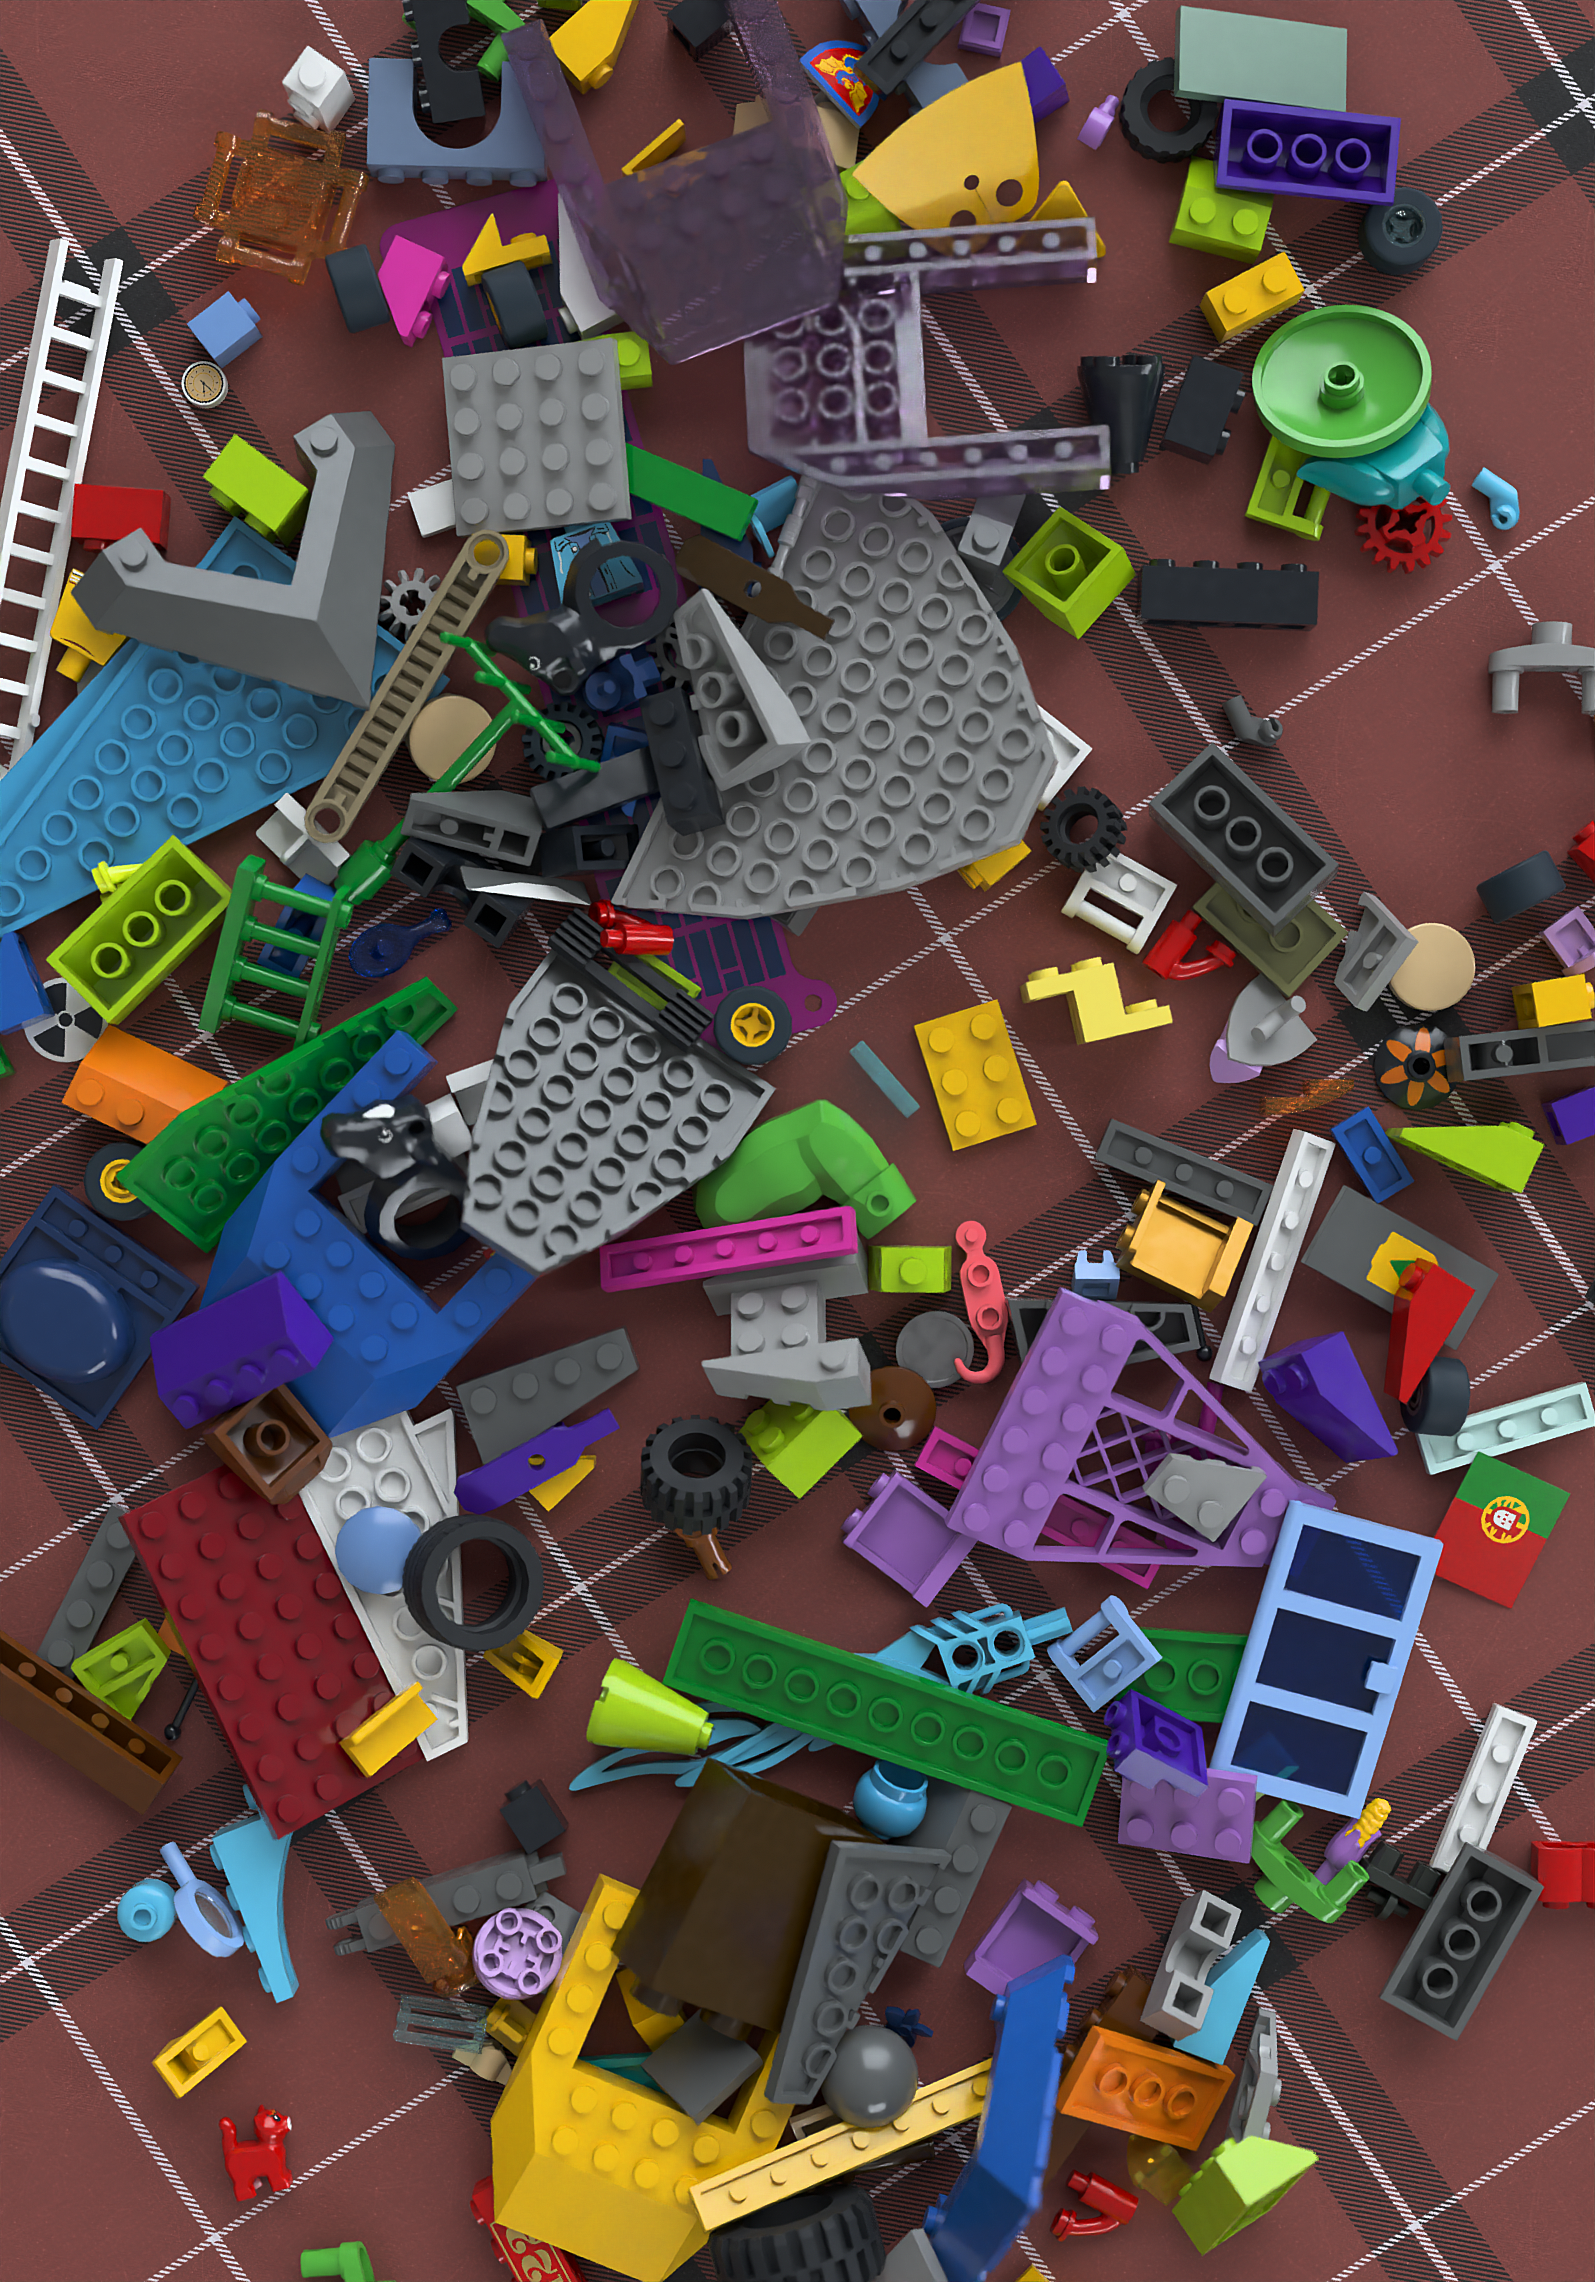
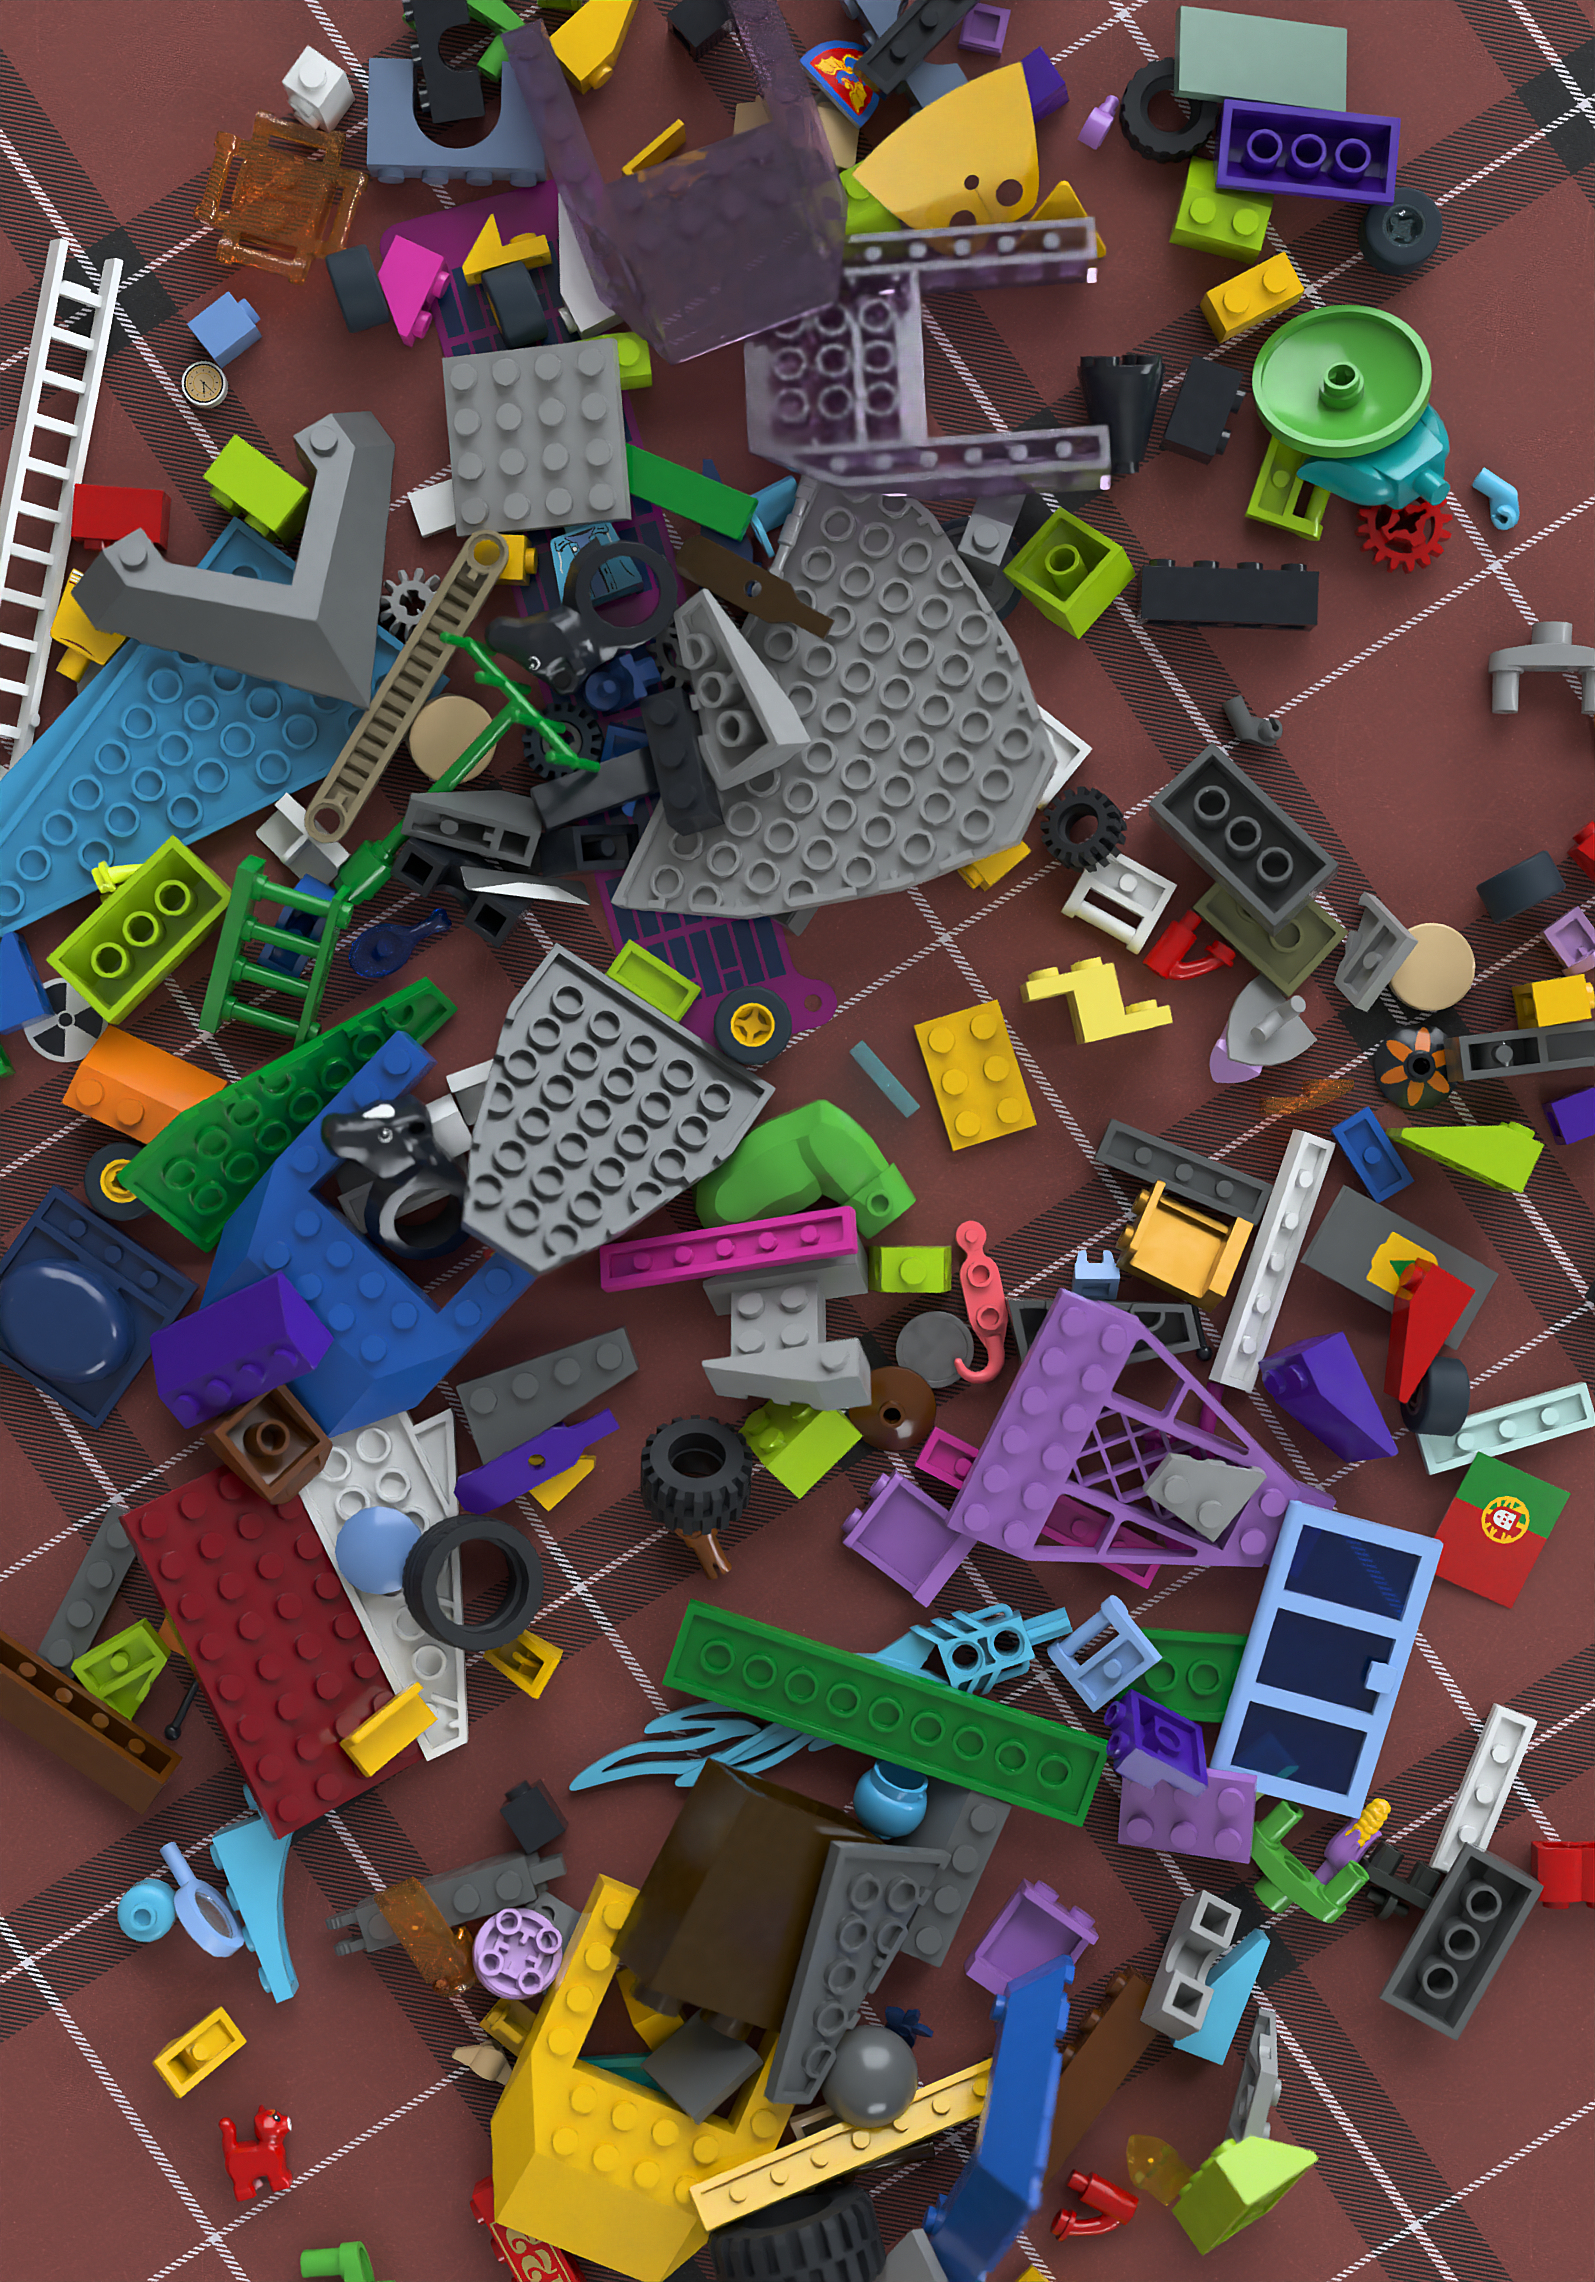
(404, 2018): clear light blue tile -> none
(631, 933): red plant -> none
(646, 1715): lime cone -> none
(680, 1020): black container -> none
(1143, 2088): orange plate -> none

